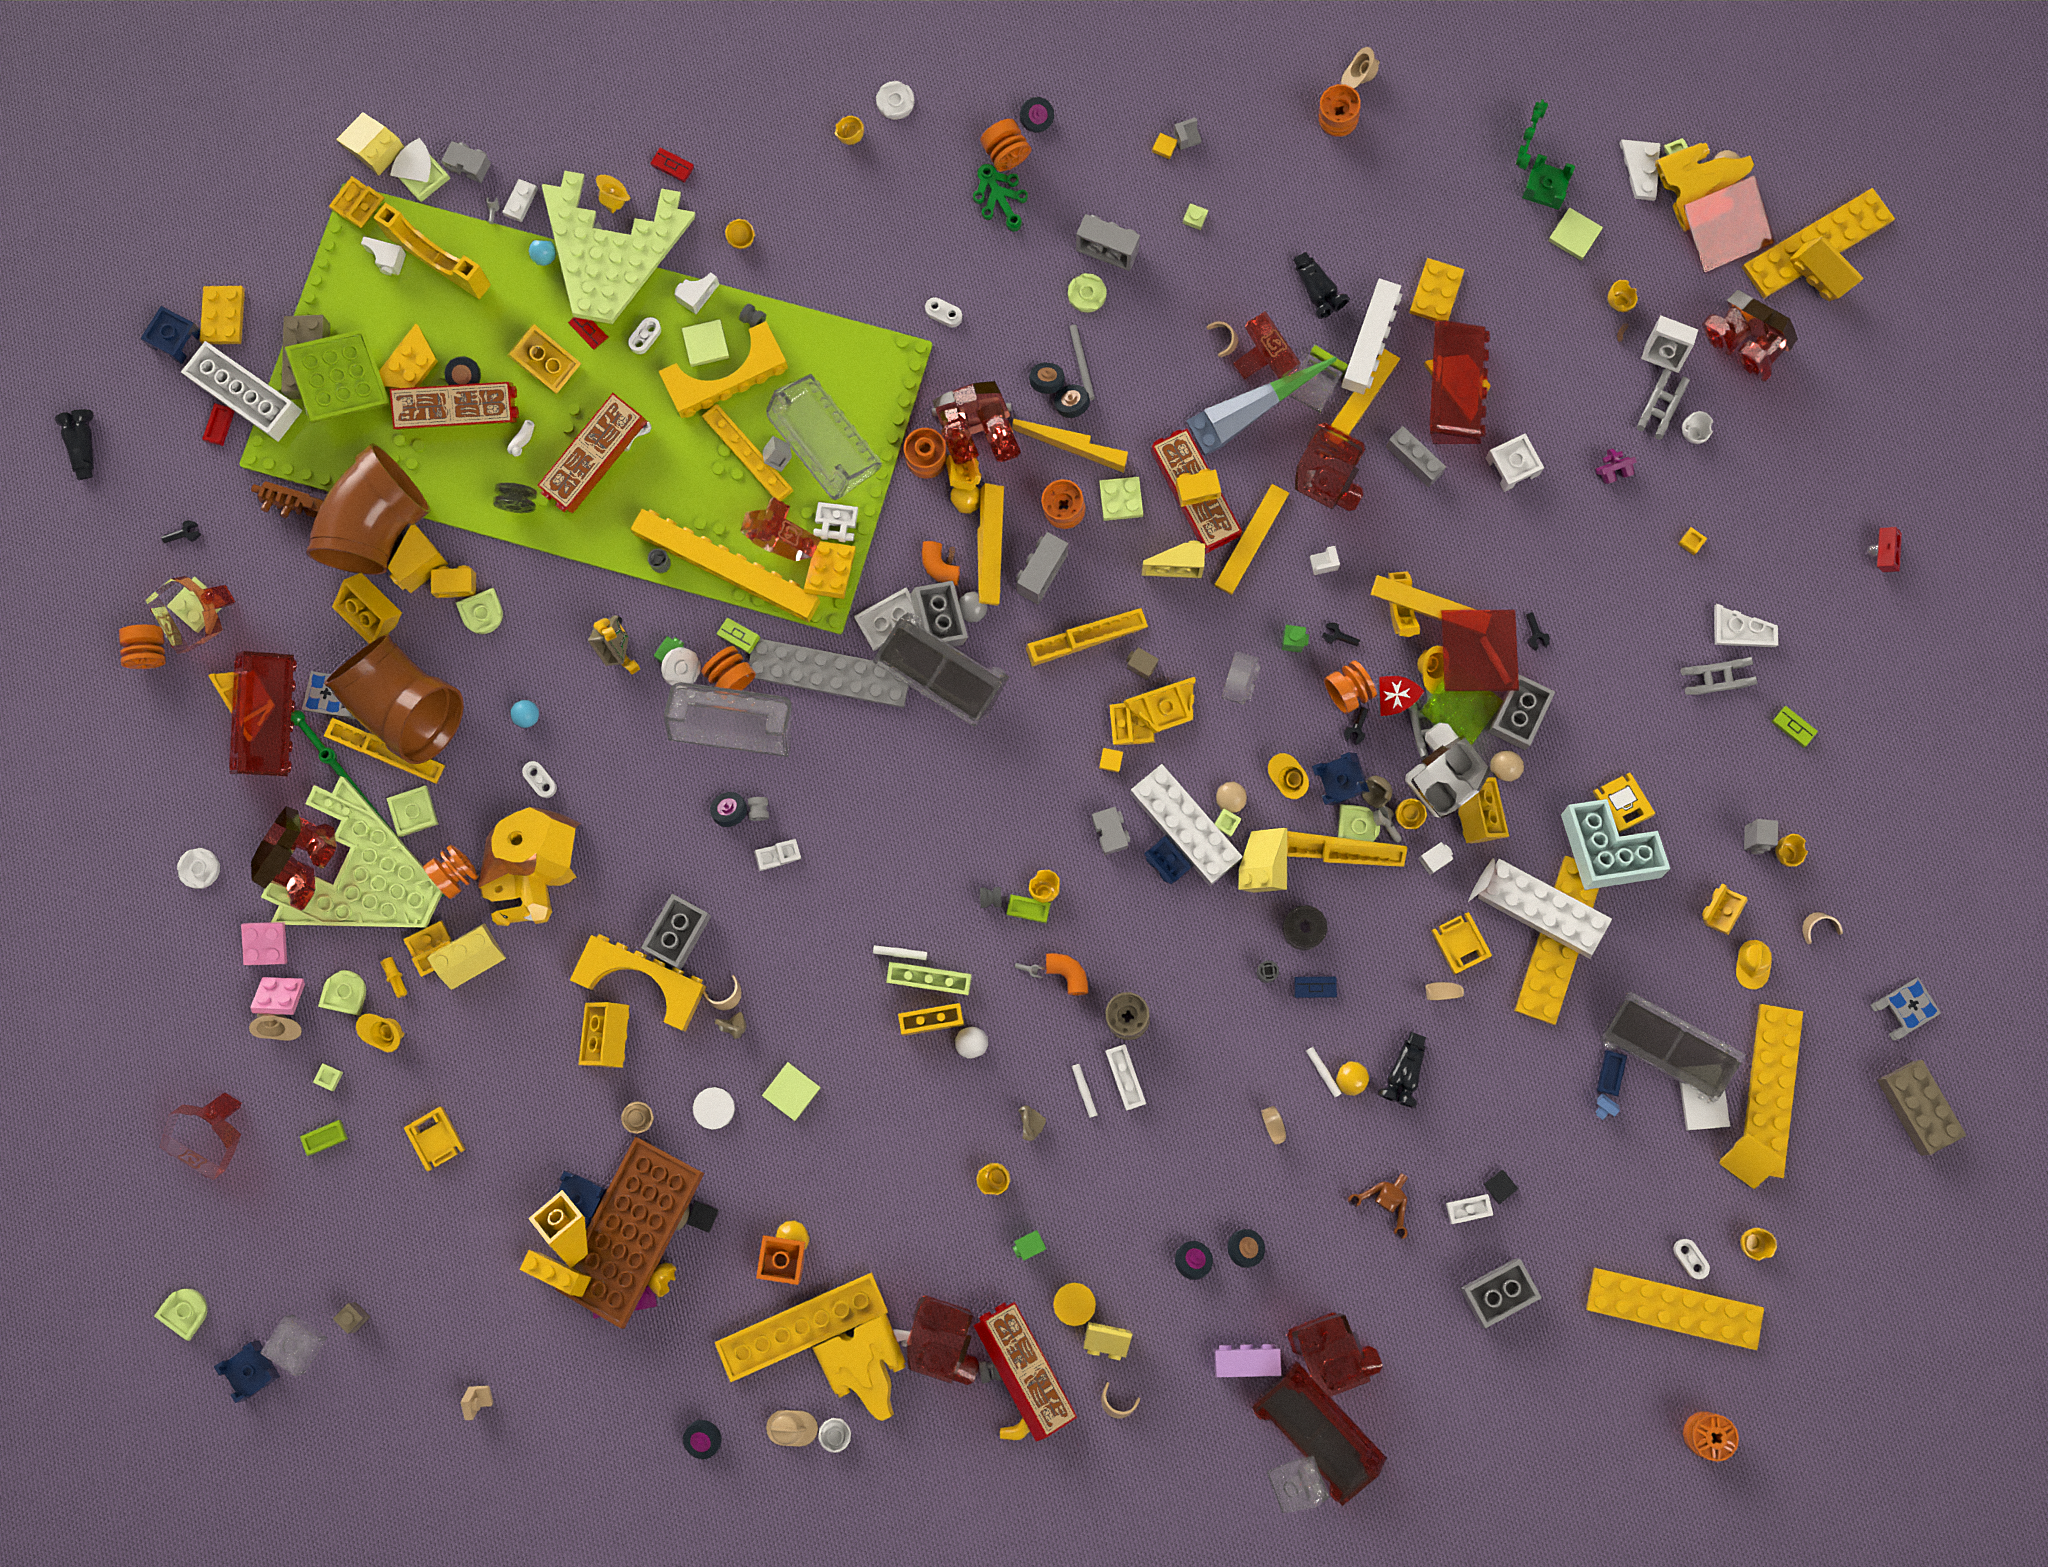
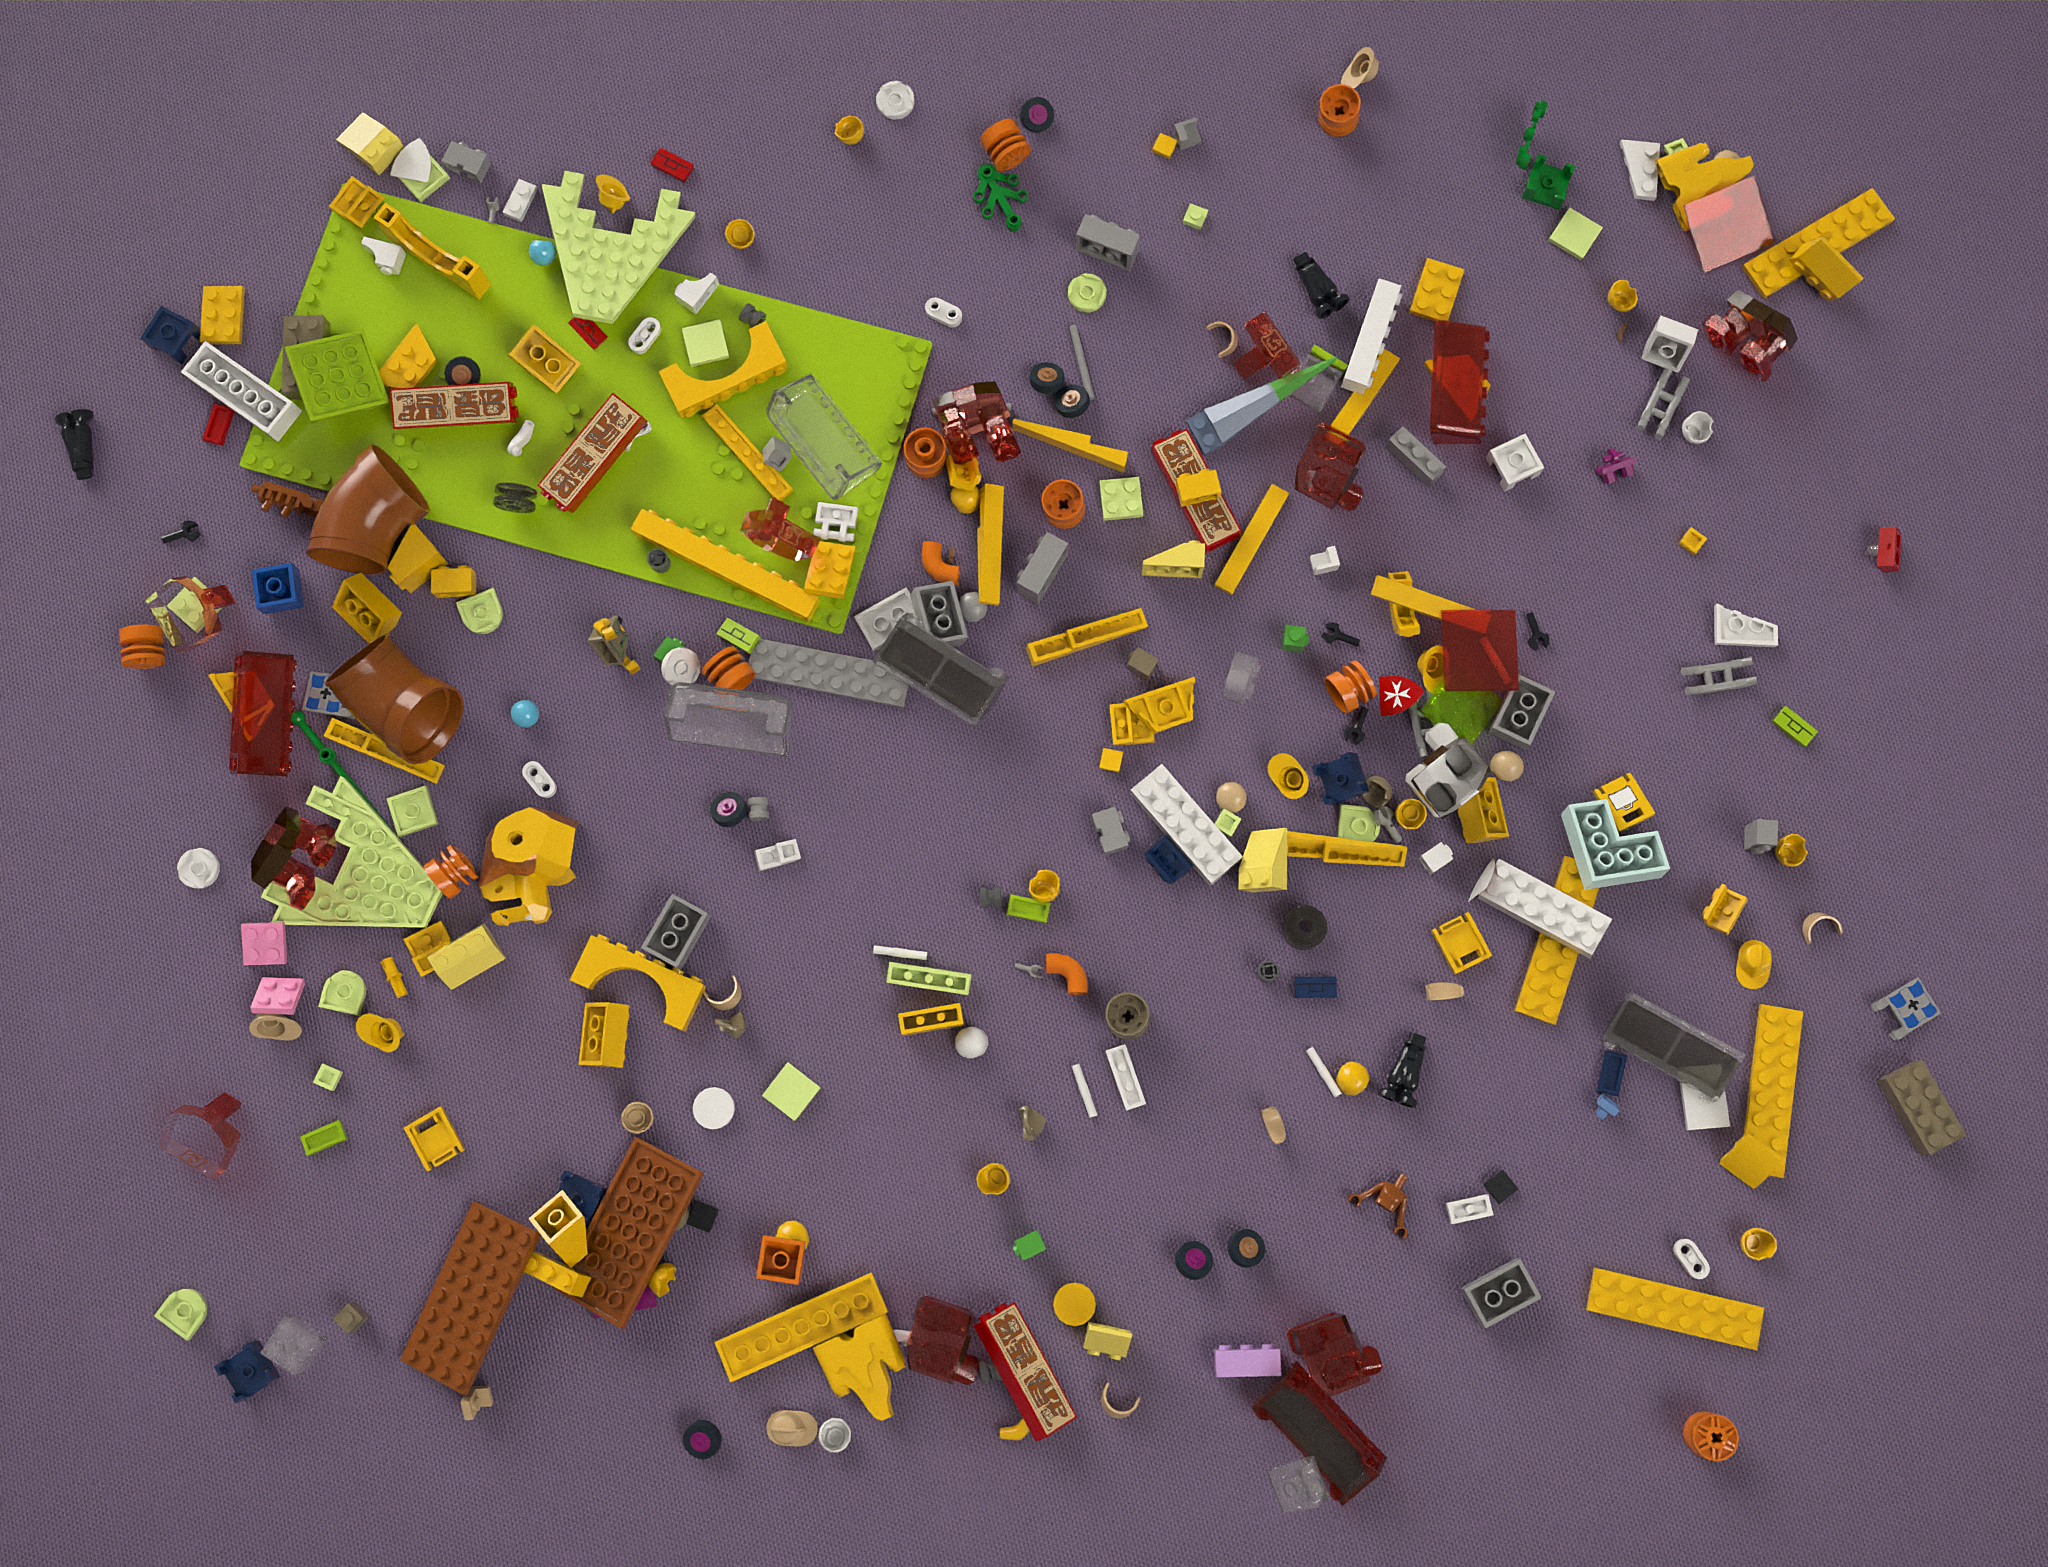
(277, 588): none -> blue brick
(470, 1297): none -> dark orange plate

